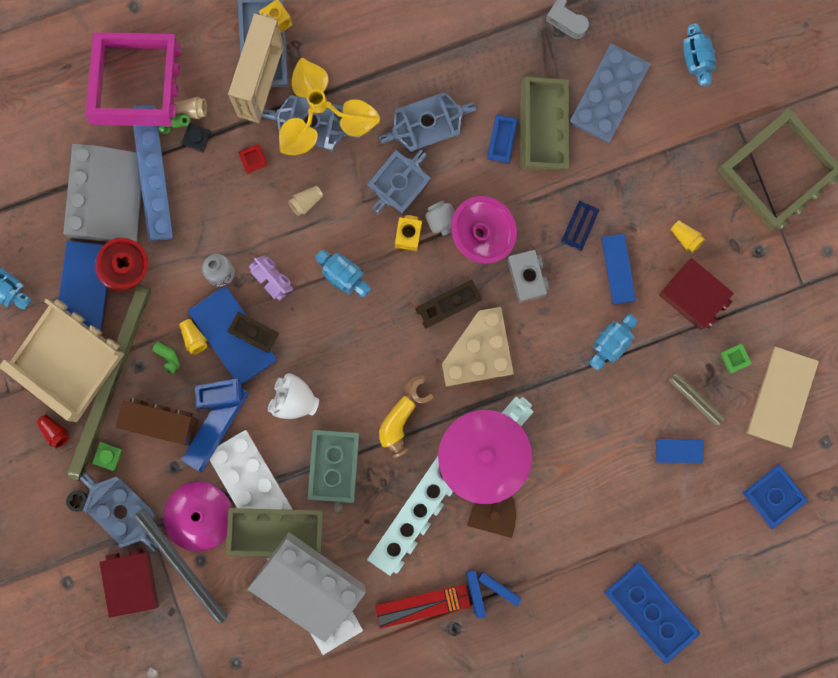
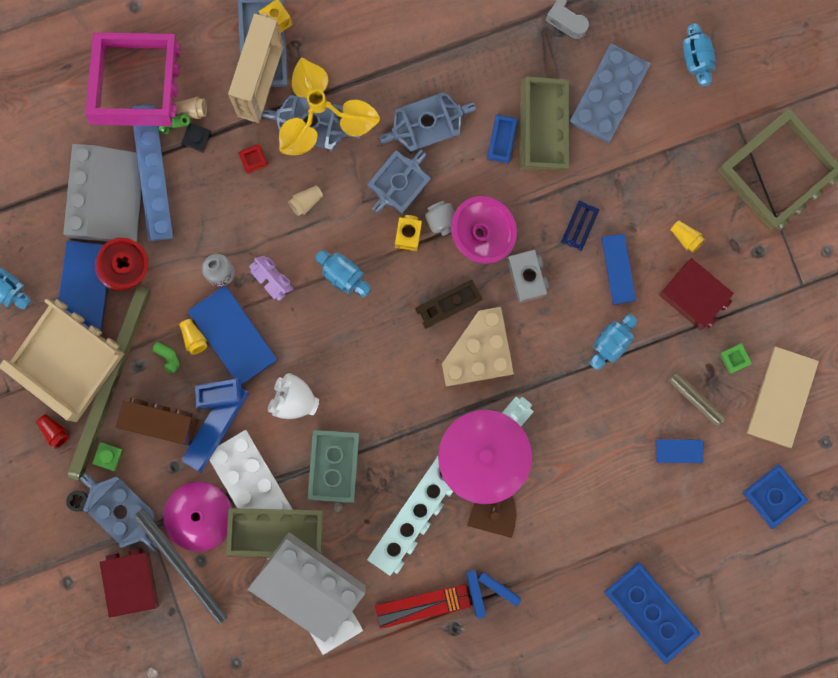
(253, 332): dark brown plate -> none
(392, 427): yellow piece -> none

